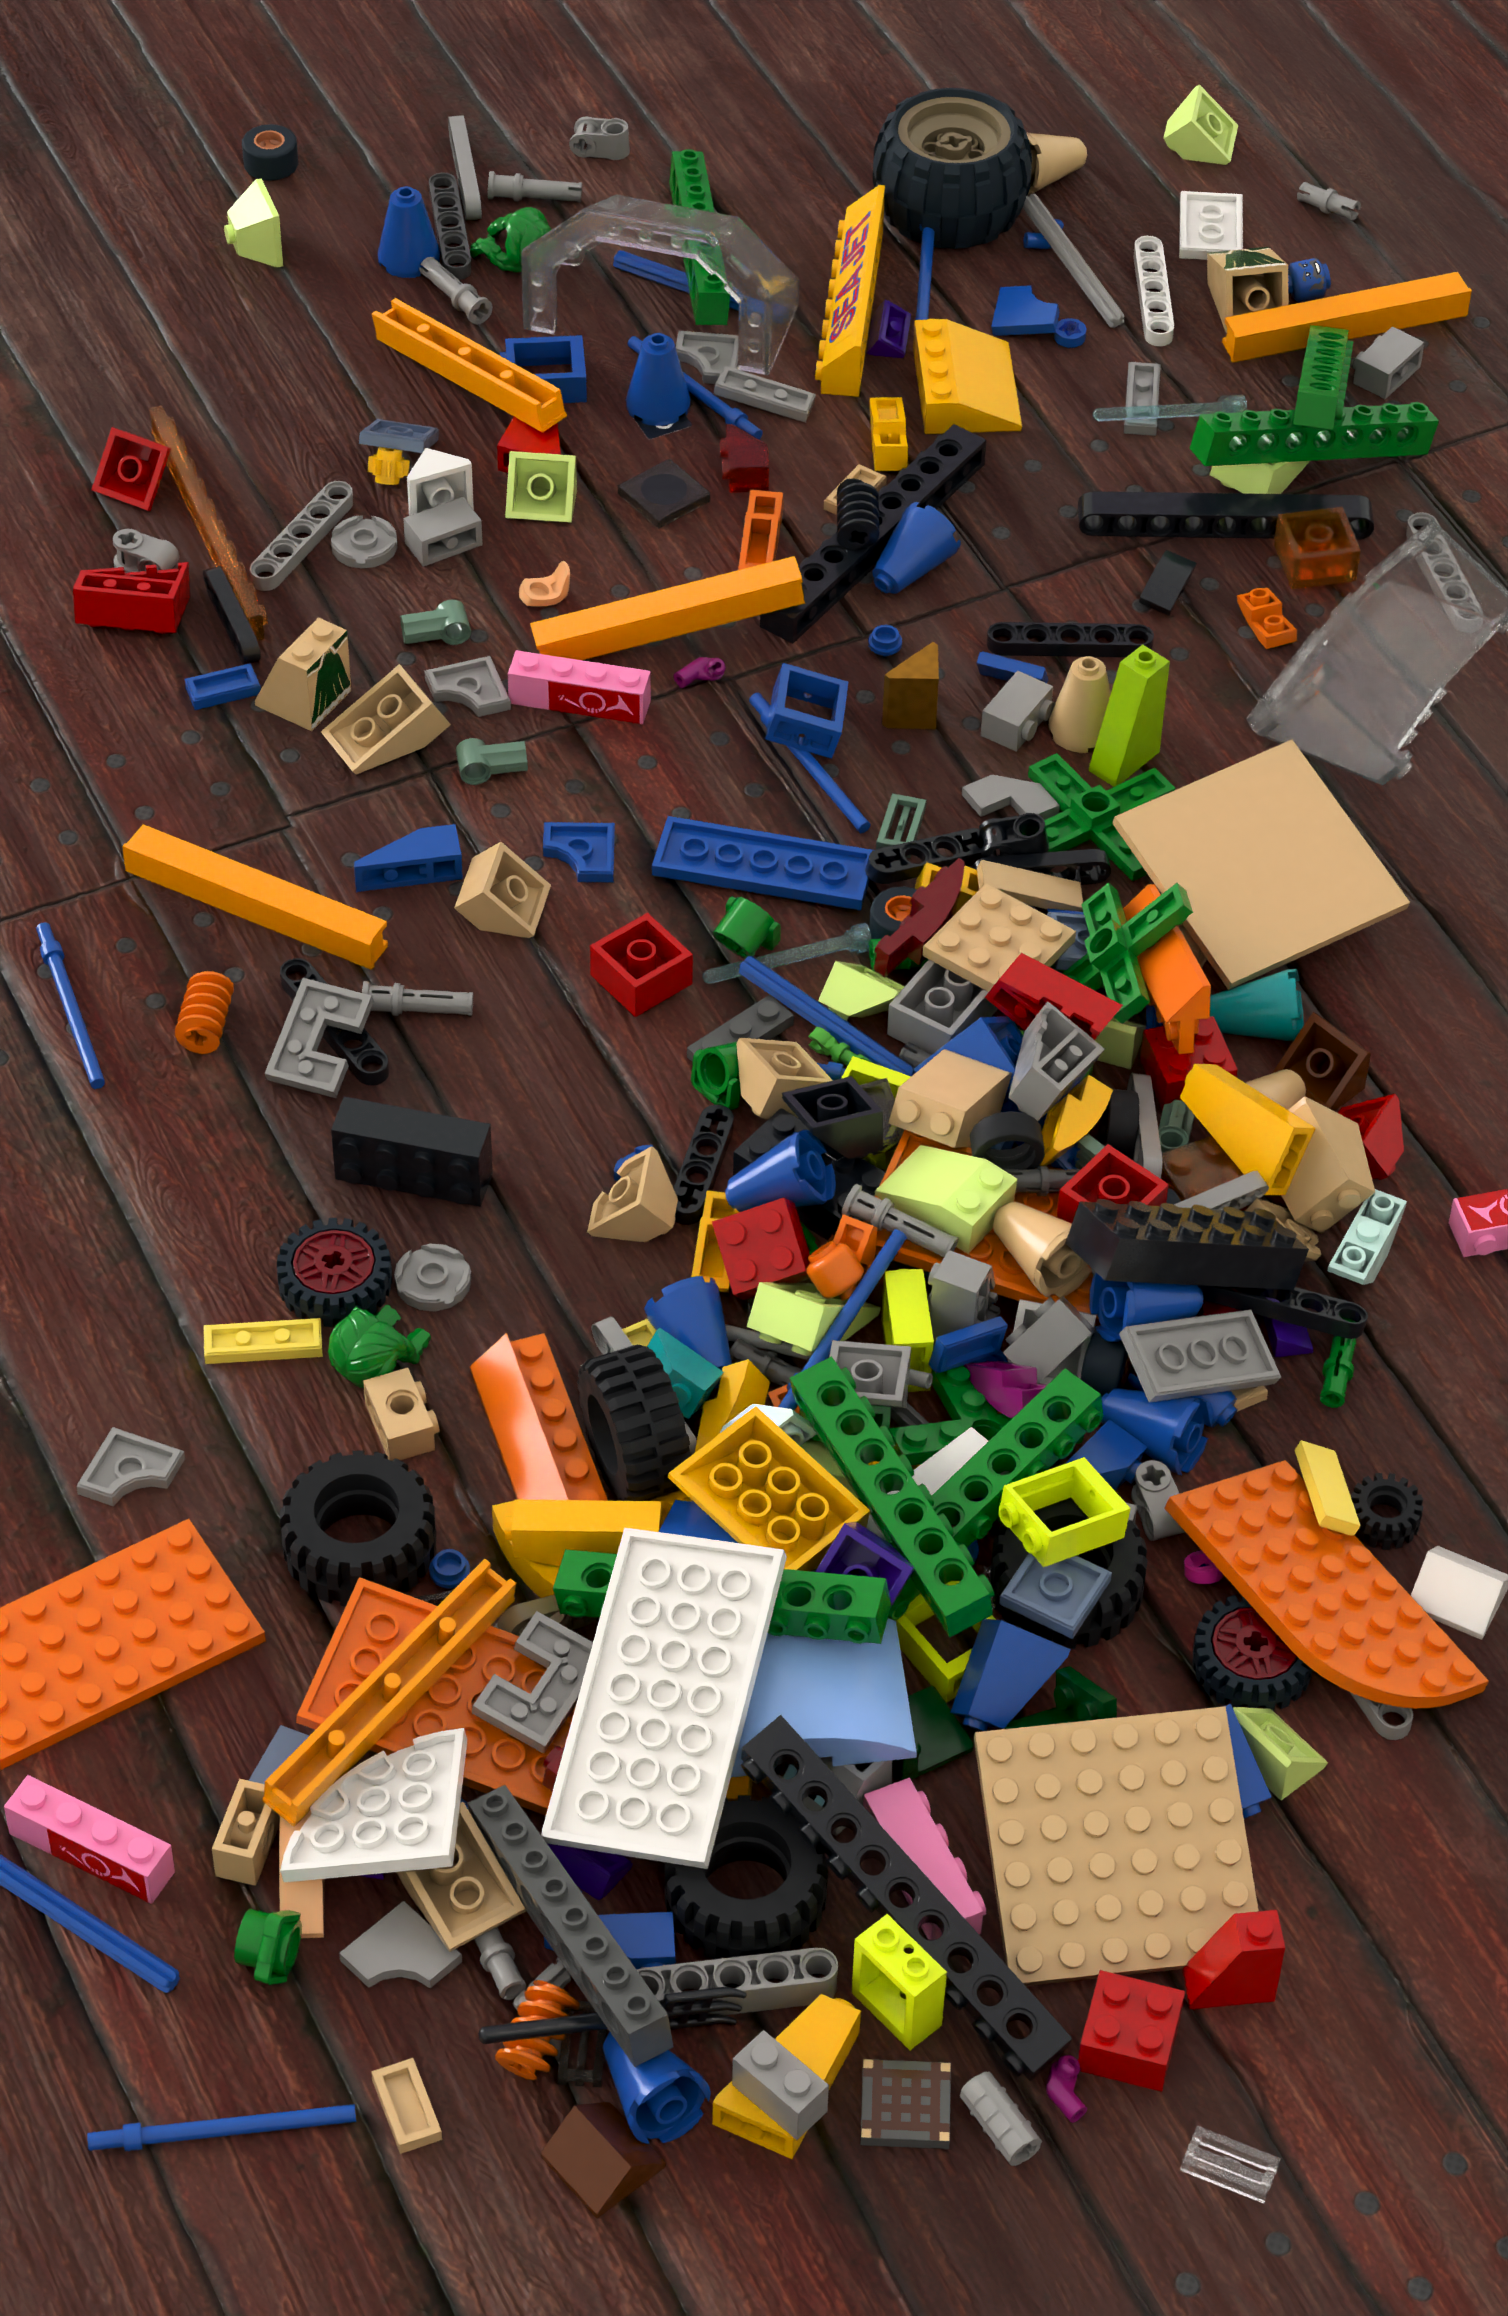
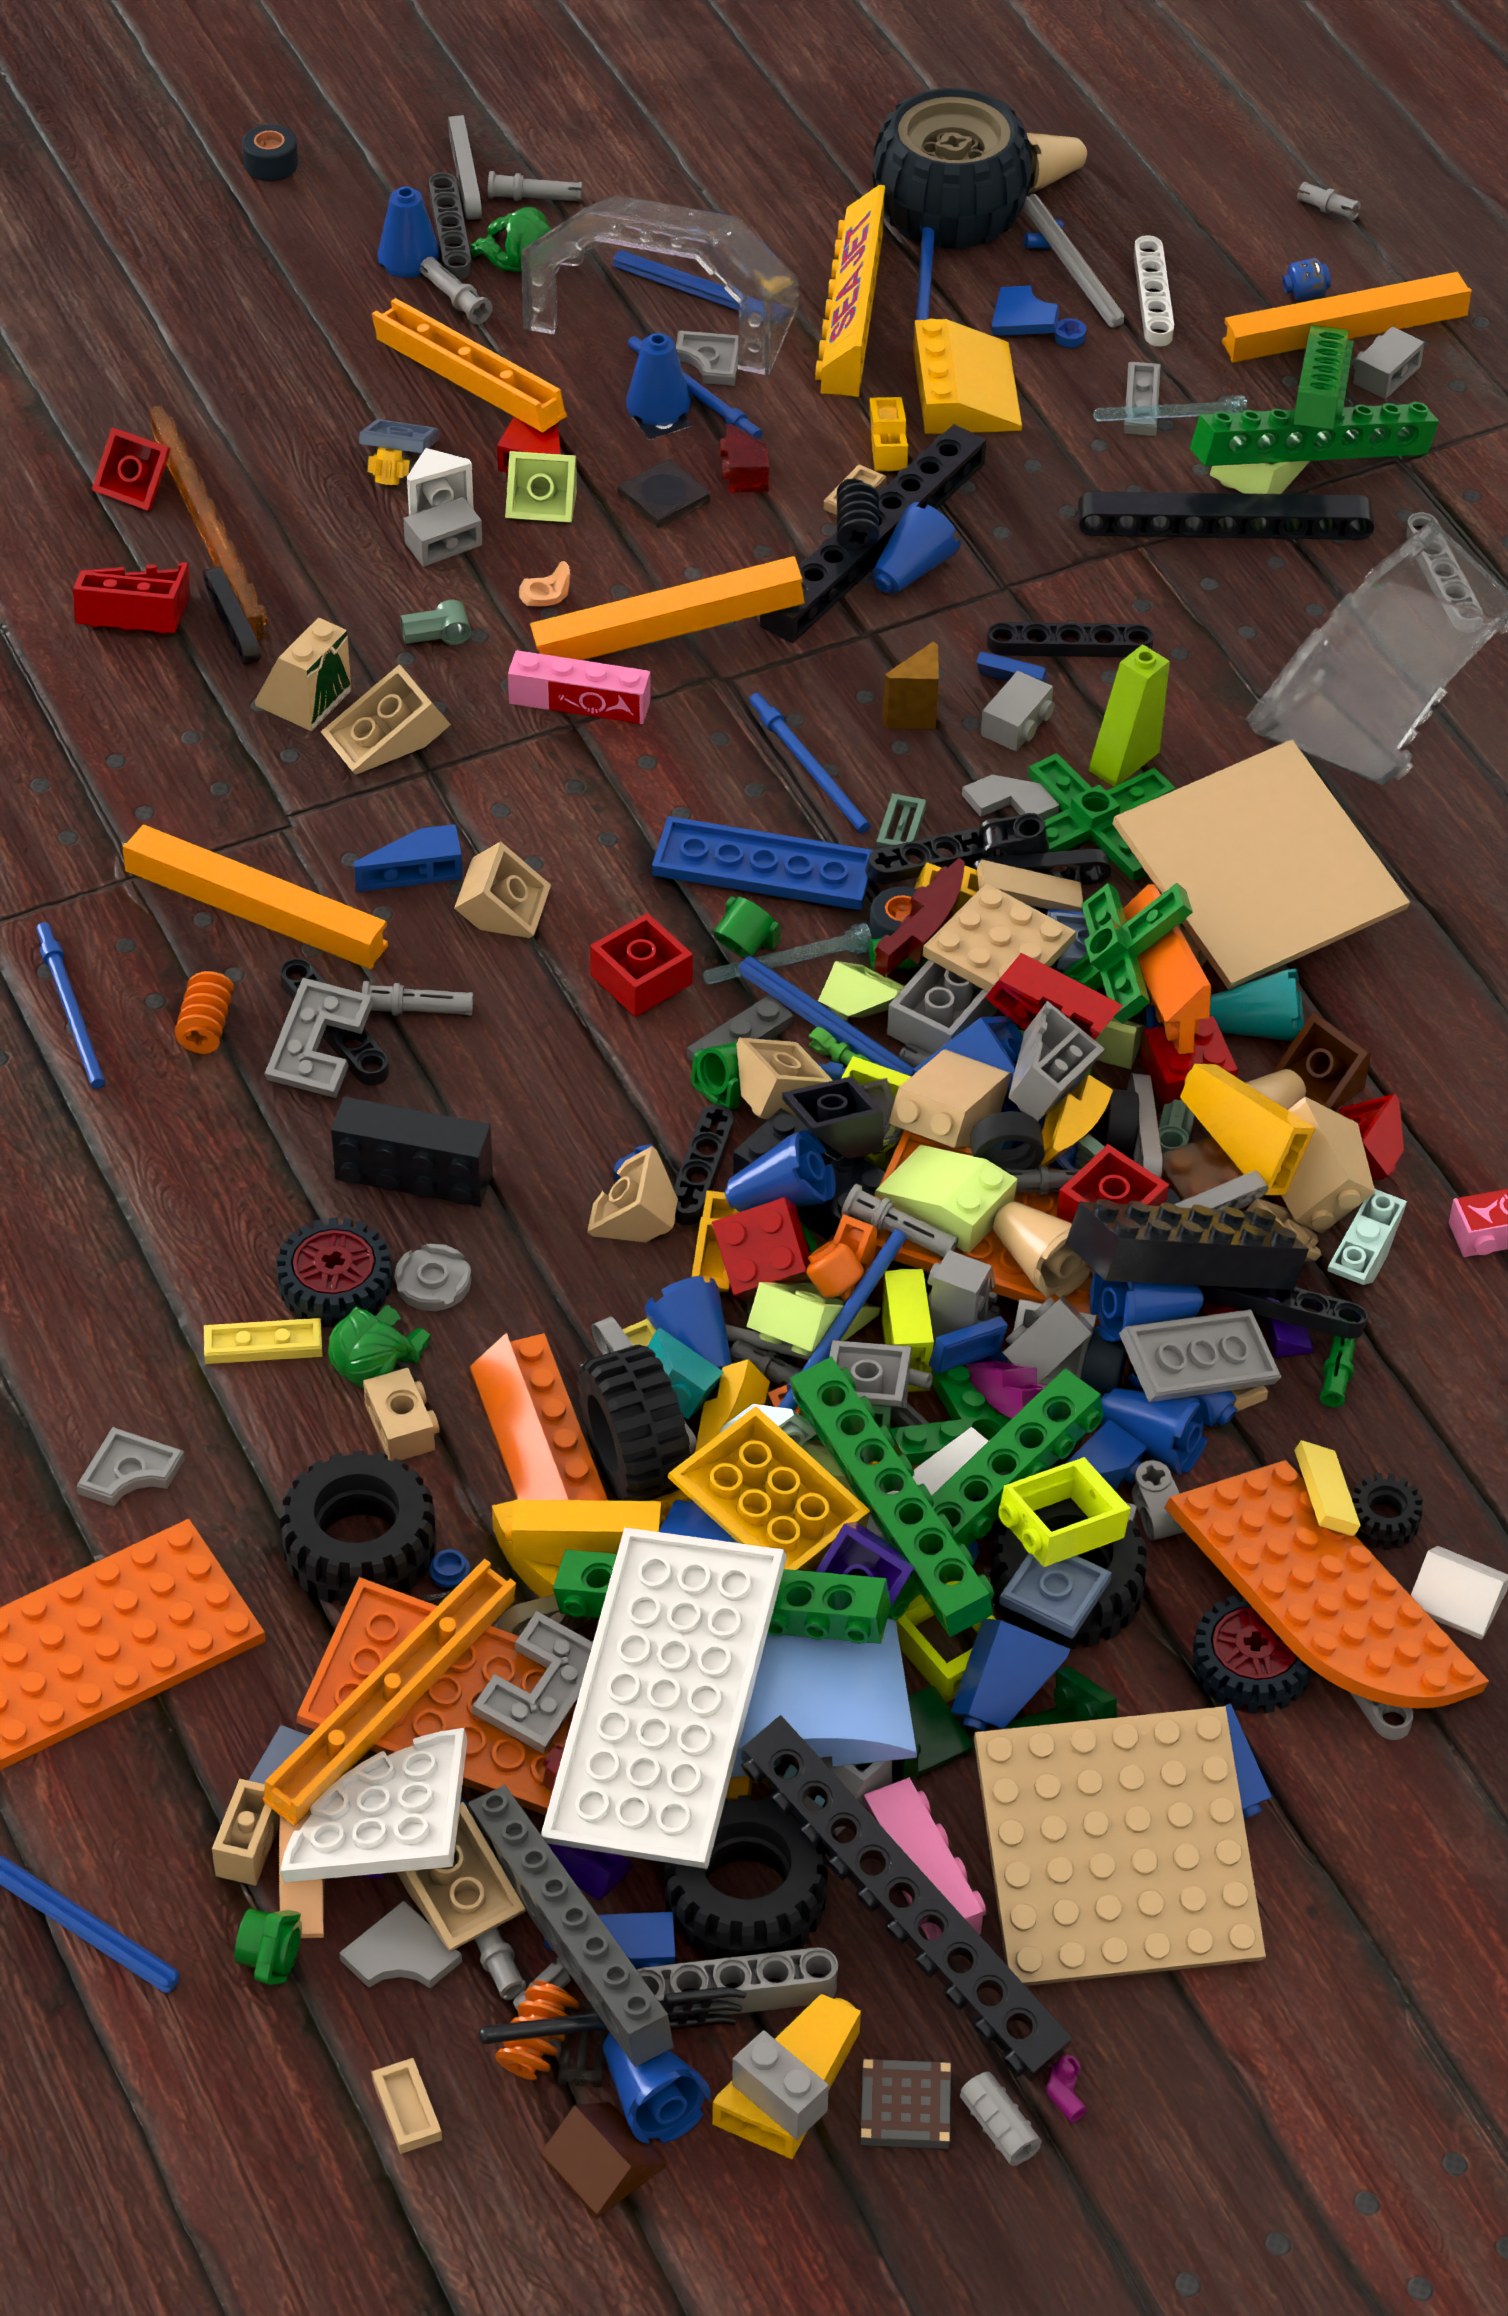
(89, 1839): bright pink brick -> none
(134, 2136): blue bar -> none
(143, 552): light grey piece -> none
(222, 686): blue tile -> none
(255, 226): yellowish green slope -> none
(301, 547): light grey beam -> none
(364, 542): light grey tile -> none
(471, 684): light grey tile -> none
(480, 760): sand green piece -> none
(553, 351): blue window -> none
(584, 847): blue tile -> none
(603, 138): light grey piece -> none
(692, 190): green brick -> none
(700, 669): magenta arm -> none
(761, 528): orange slope -> none
(764, 394): light grey tile -> none
(786, 724): blue window -> none
(885, 640): blue plate -> none
(888, 331): dark purple slope -> none
(888, 1975): neon yellow window -> none
(1081, 705): tan cone -> none
(1130, 2030): red brick -> none
(1167, 582): black slope -> none
(1201, 129): yellowish green slope -> none
(1201, 1569): dark pink tile -> none
(1209, 223): white tile -> none
(1226, 2170): clear tile -> none
(1237, 1963): red slope -> none
(1247, 281): tan slope -> none
(1265, 618): orange slope -> none
(1279, 1751): yellowish green slope -> none
(1317, 547): clear orange brick -> none

